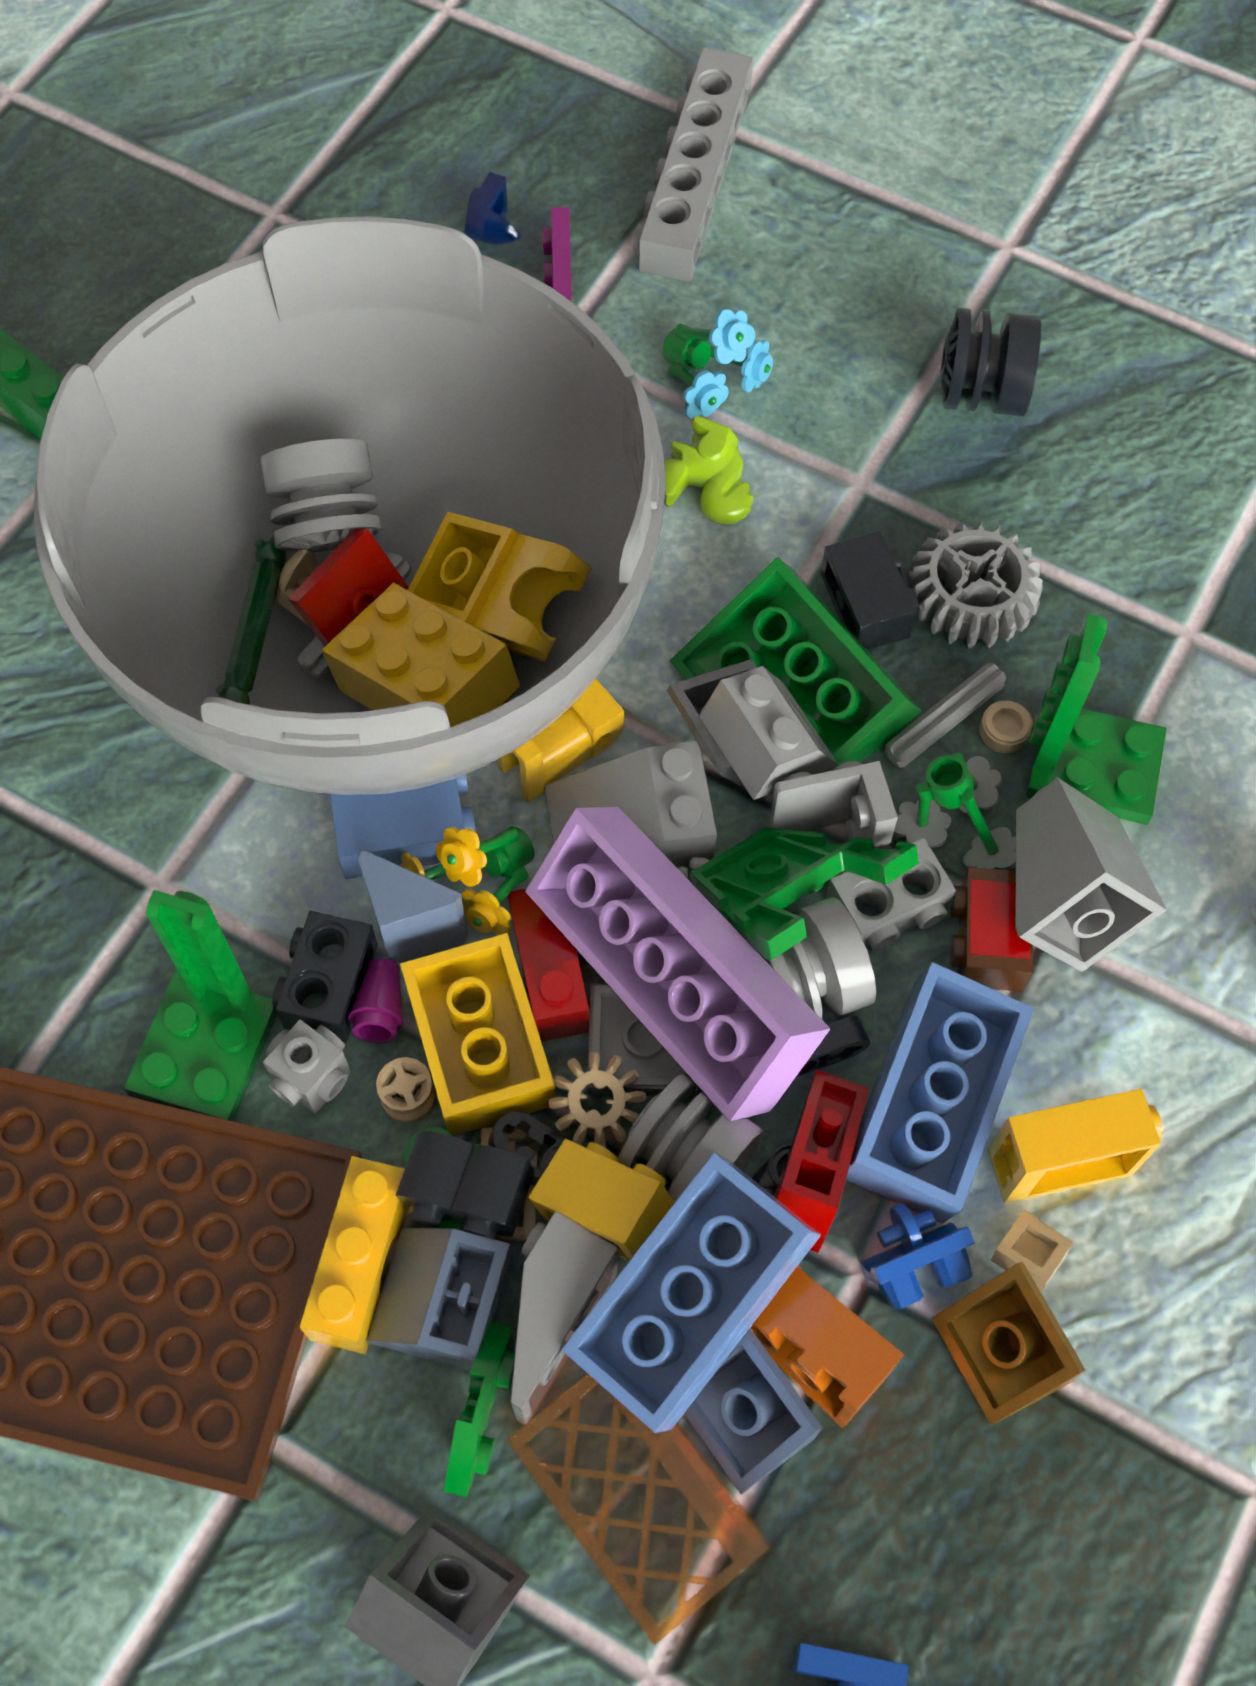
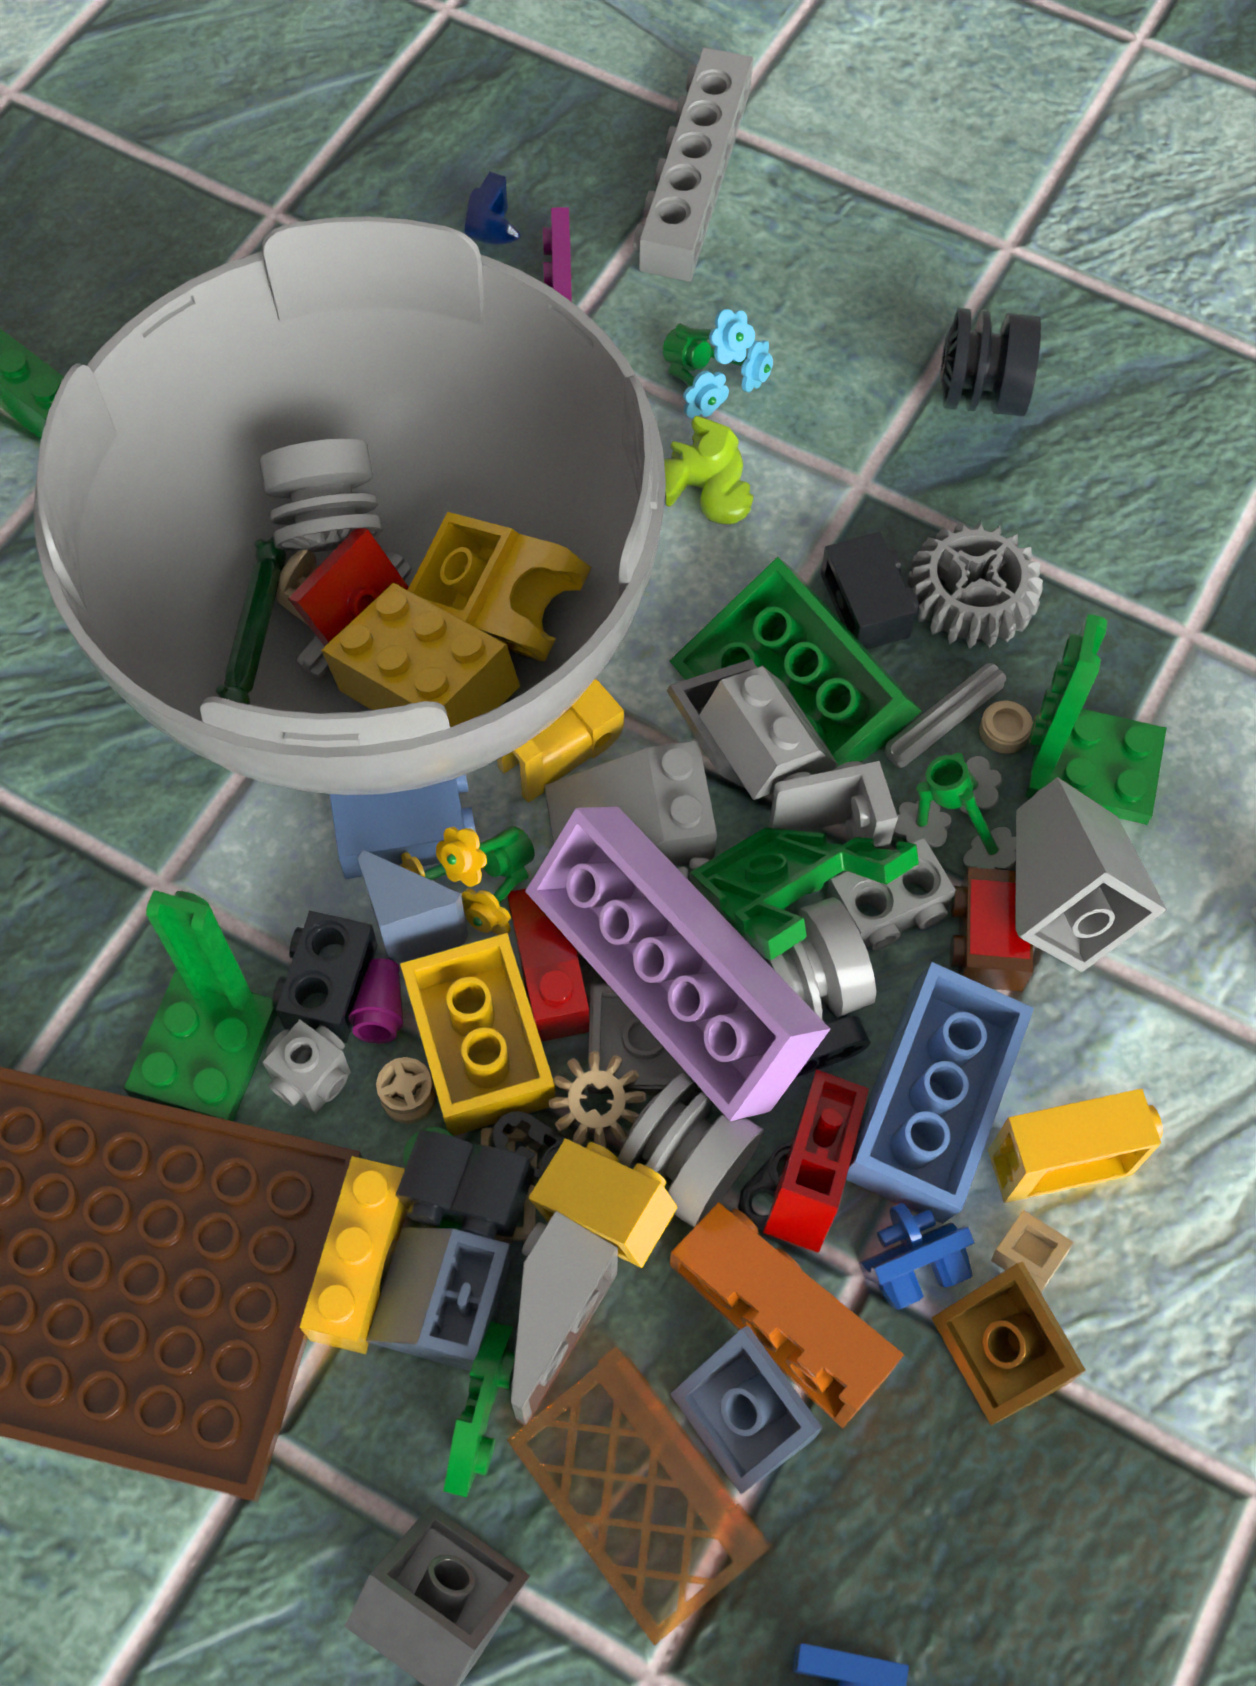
(690, 1293): medium blue brick -> none

